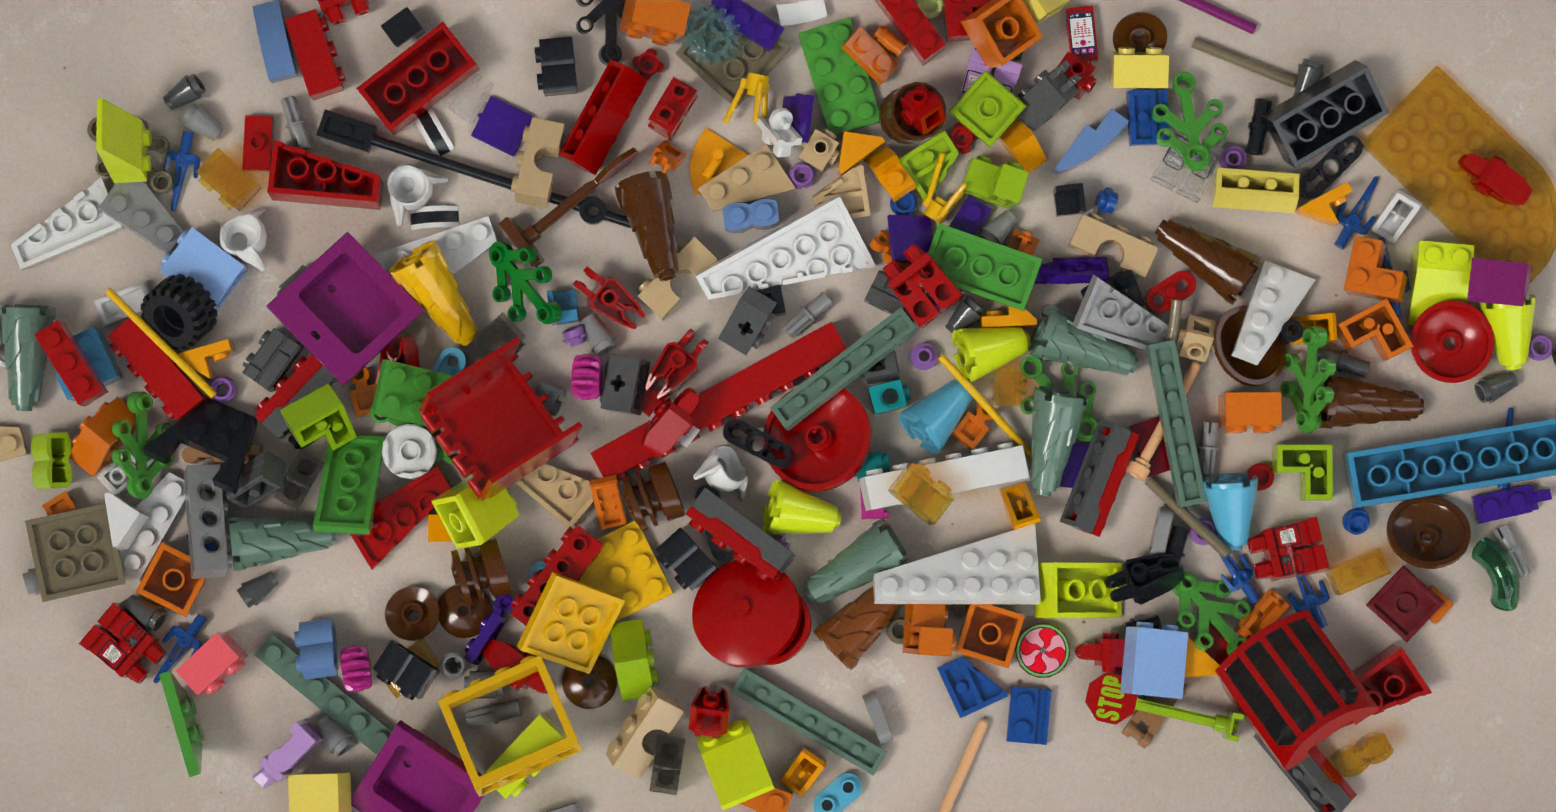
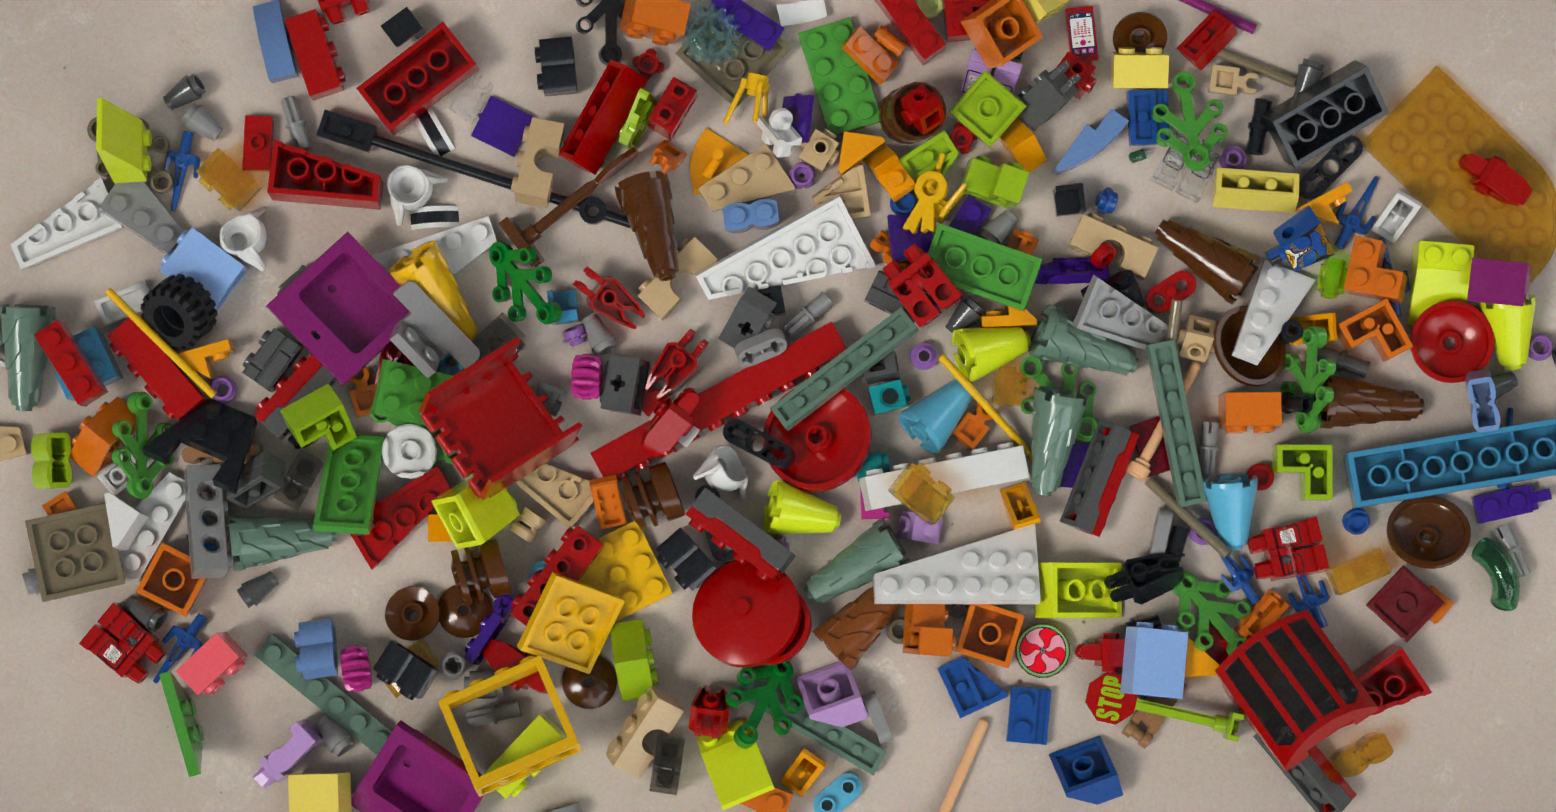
(428, 333): none -> light grey plate
(532, 520): none -> tan wheel
(637, 120): none -> lime wing
(760, 347): none -> light grey beam
(766, 698): none -> green plant
(832, 695): none -> lavender slope
(916, 529): none -> lavender bracket
(930, 190): none -> yellow piece
(1087, 772): none -> blue slope
(1103, 255): none -> red tile
(1138, 155): none -> clear green piece
(1207, 40): none -> red slope
(1226, 81): none -> tan plate
(1295, 403): none -> black pin
(1300, 241): none -> blue torso
(1332, 278): none -> clear neon green brick
(1482, 398): none -> medium blue brick

